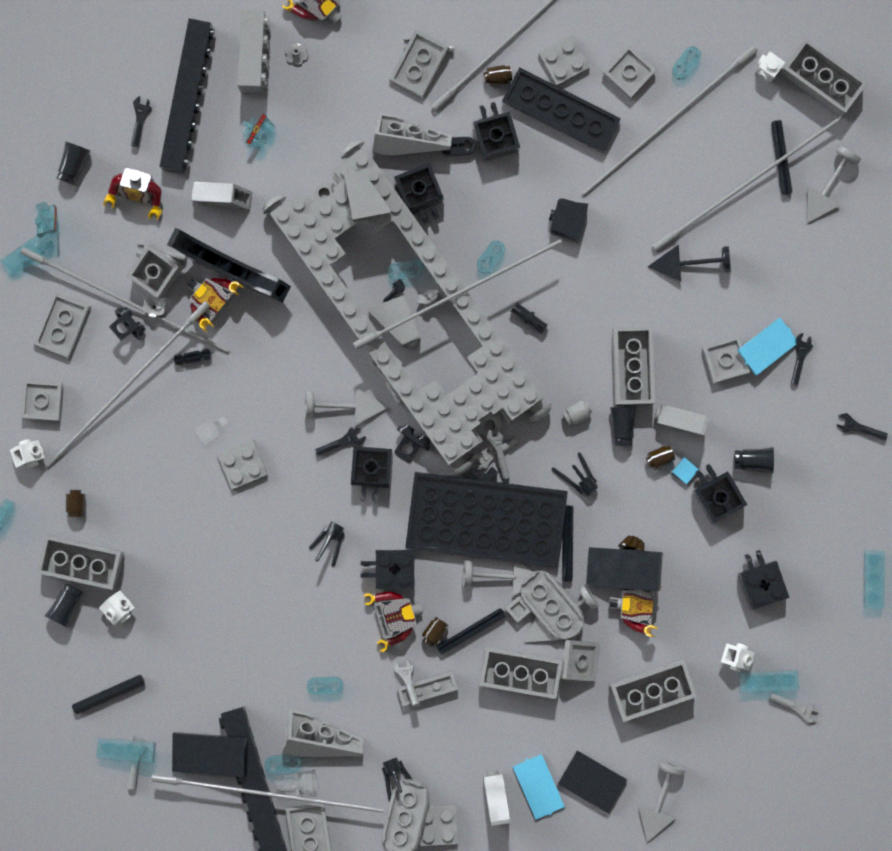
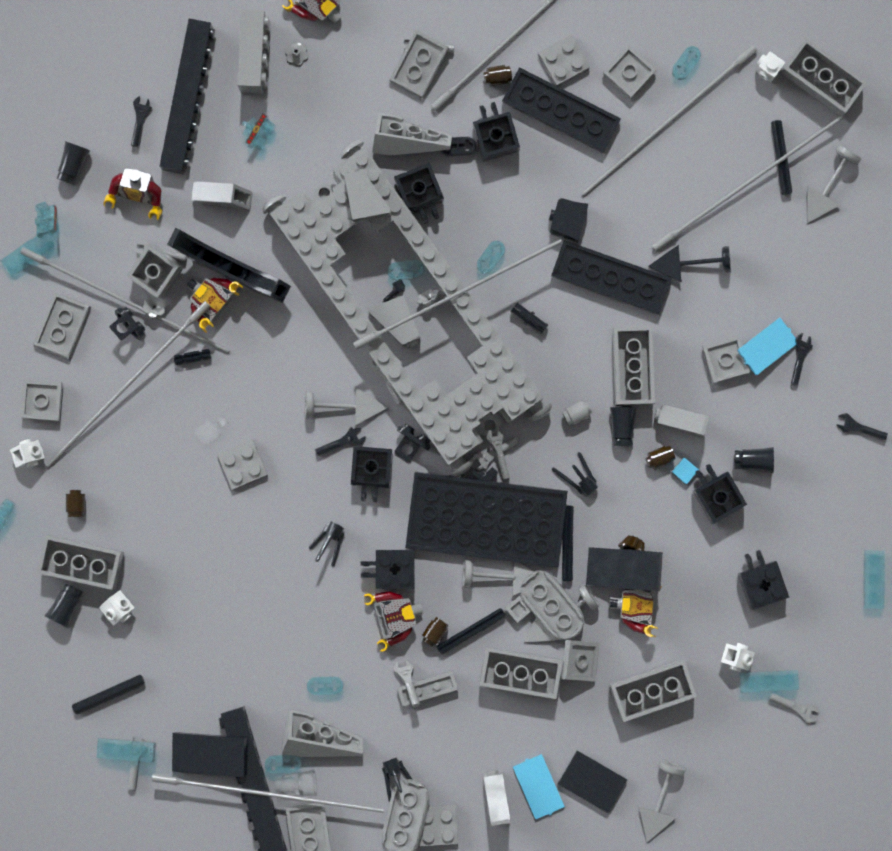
(611, 277): none -> black plate

